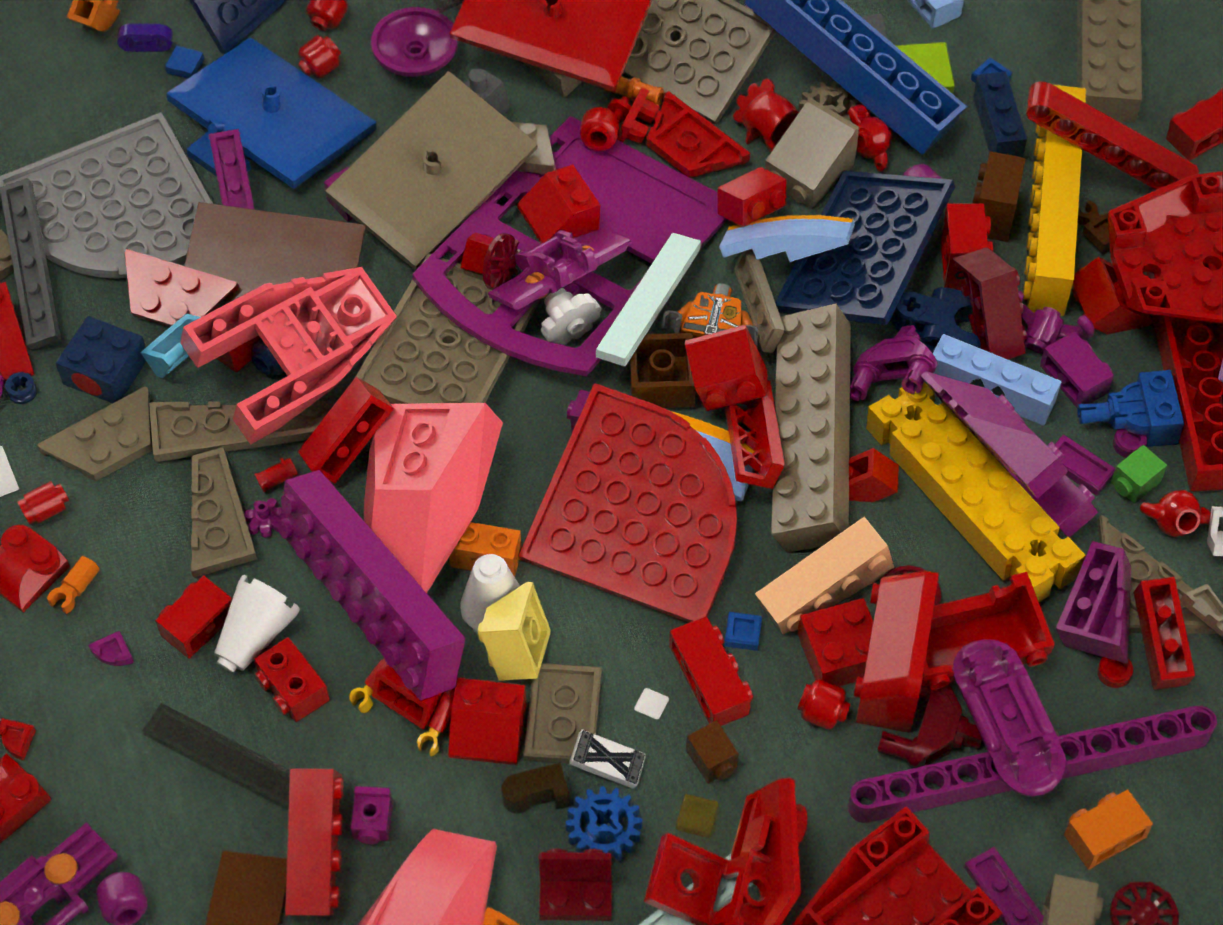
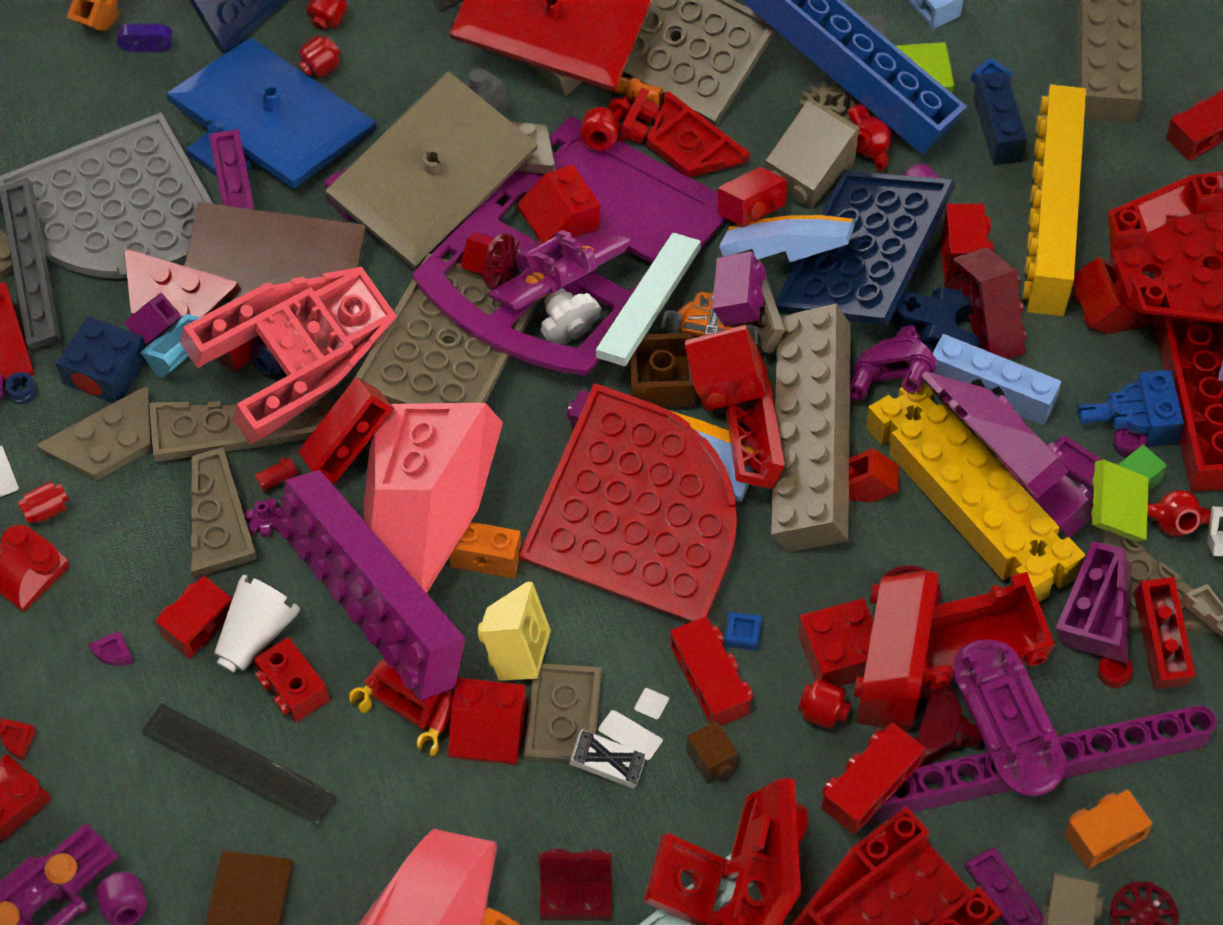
(74, 583): orange bar -> none
(153, 318): none -> magenta brick
(184, 62): blue tile -> none
(313, 842): red wedge -> none
(371, 801): magenta brick -> none
(413, 41): magenta dish -> none
(487, 584): white cone -> none
(535, 788): dark brown leg -> none
(604, 809): blue gear -> none
(630, 734): none -> white sticker
(697, 815): clear yellow tile -> none
(738, 288): none -> magenta brick
(765, 113): red piece -> none
(827, 576): light nougat wedge -> none
(872, 777): none -> red brick
(999, 191): reddish brown brick -> none
(1047, 326): magenta piece -> none
(1079, 369): magenta brick -> none
(1095, 226): reddish brown plate -> none
(1105, 137): red beam -> none
(1120, 501): none -> lime tile

